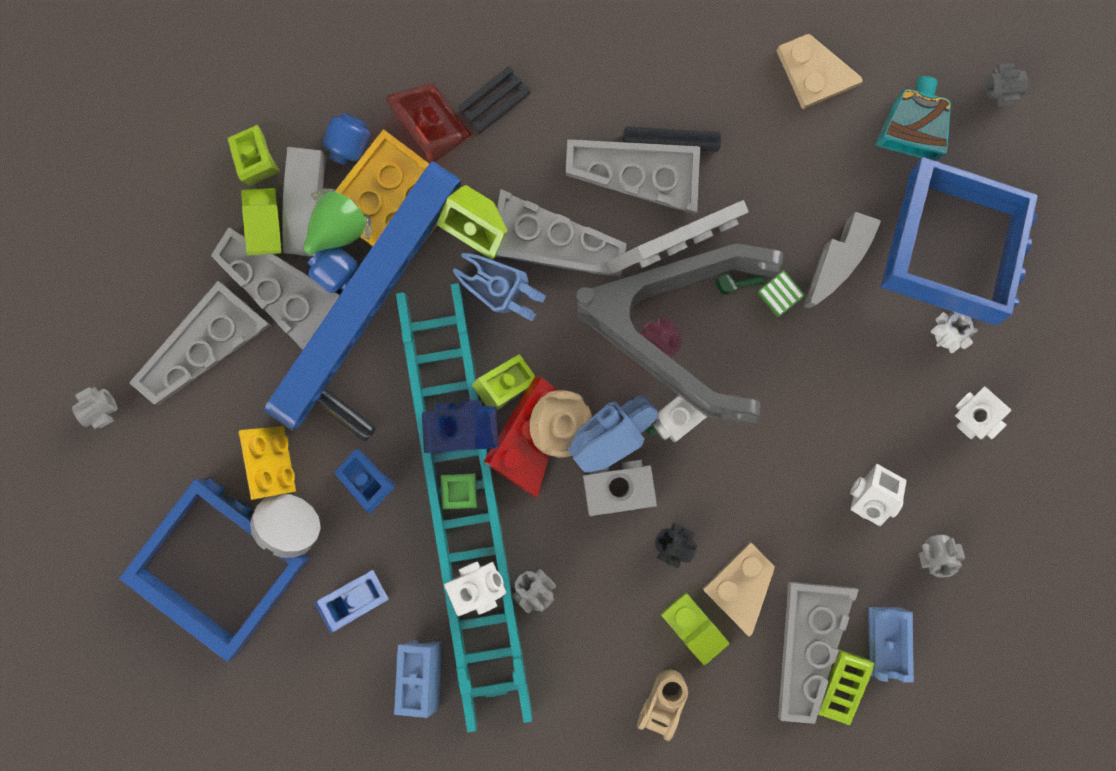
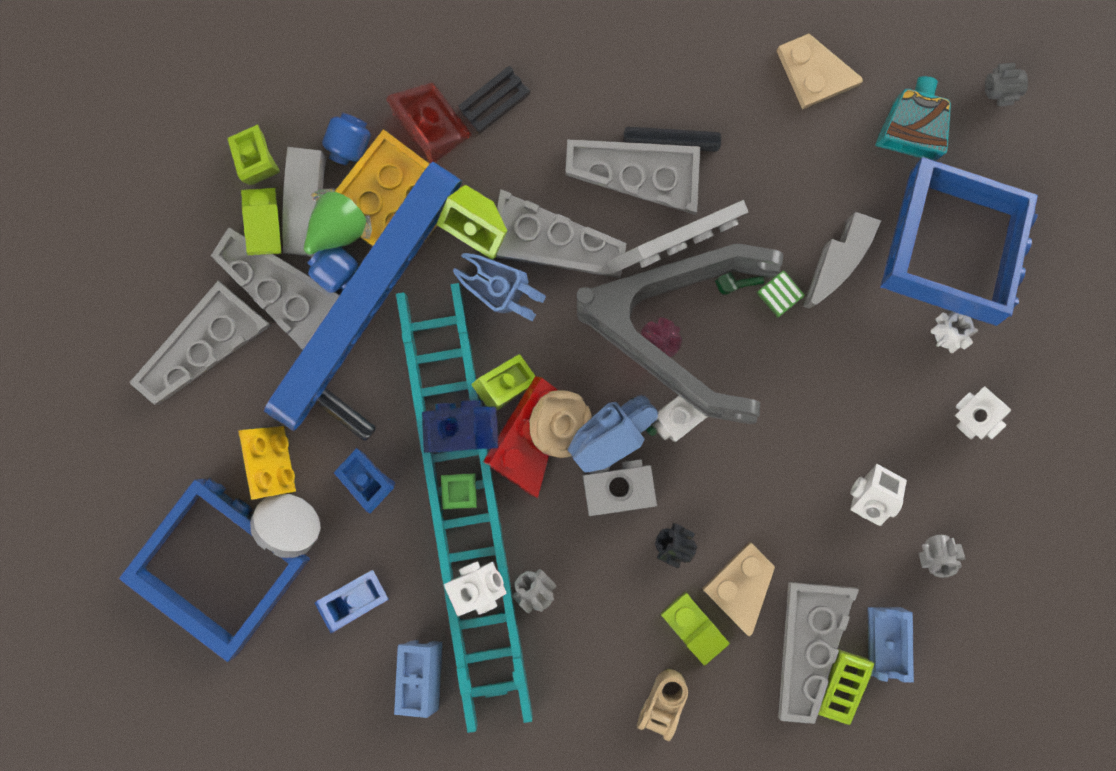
(94, 407): light grey gear -> none

